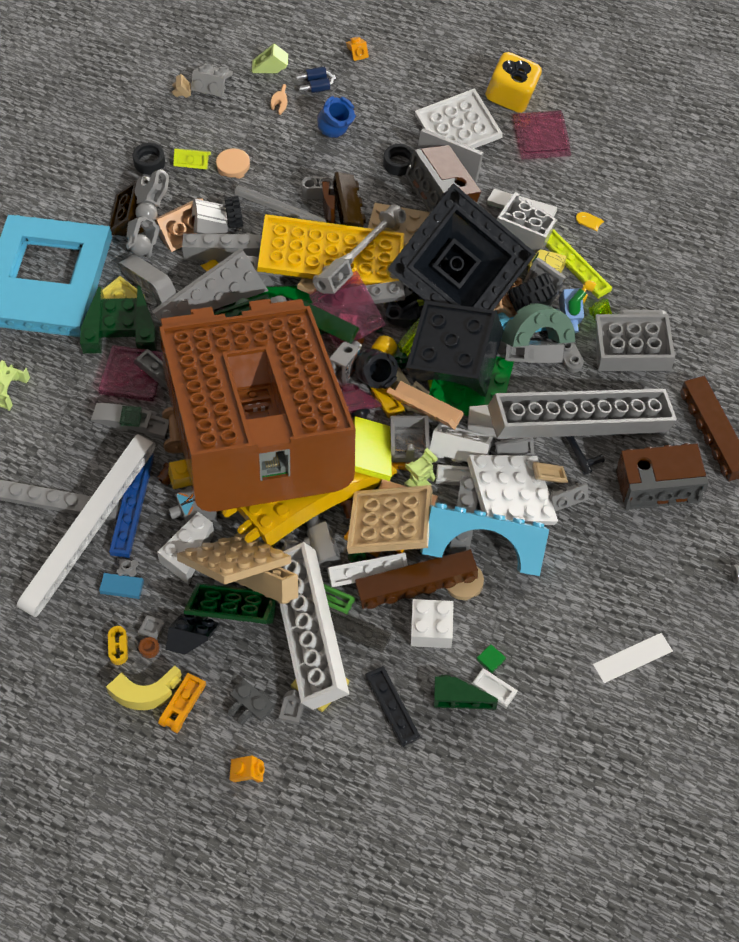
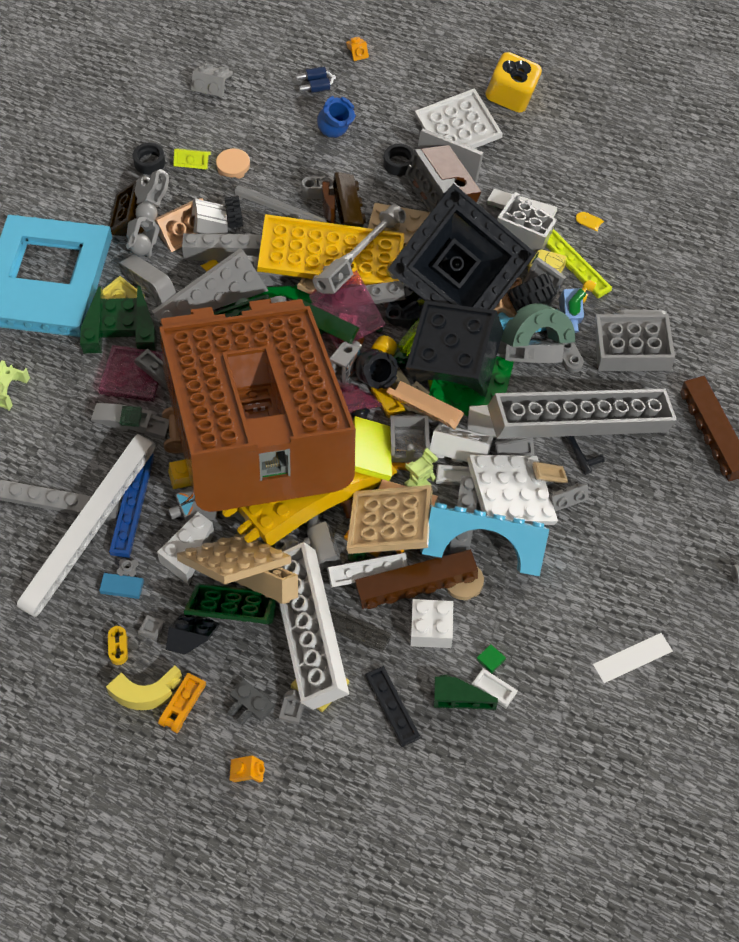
(149, 647): dark orange tile -> none
(164, 476): reddish brown piece -> none
(182, 87): tan tile -> none
(270, 61): yellowish green slope -> none
(279, 98): light nougat hand -> none
(349, 598): bright green tile -> none
(542, 134): clear pink piece -> none
(600, 307): clear neon green tile -> none
(661, 476): piece -> none

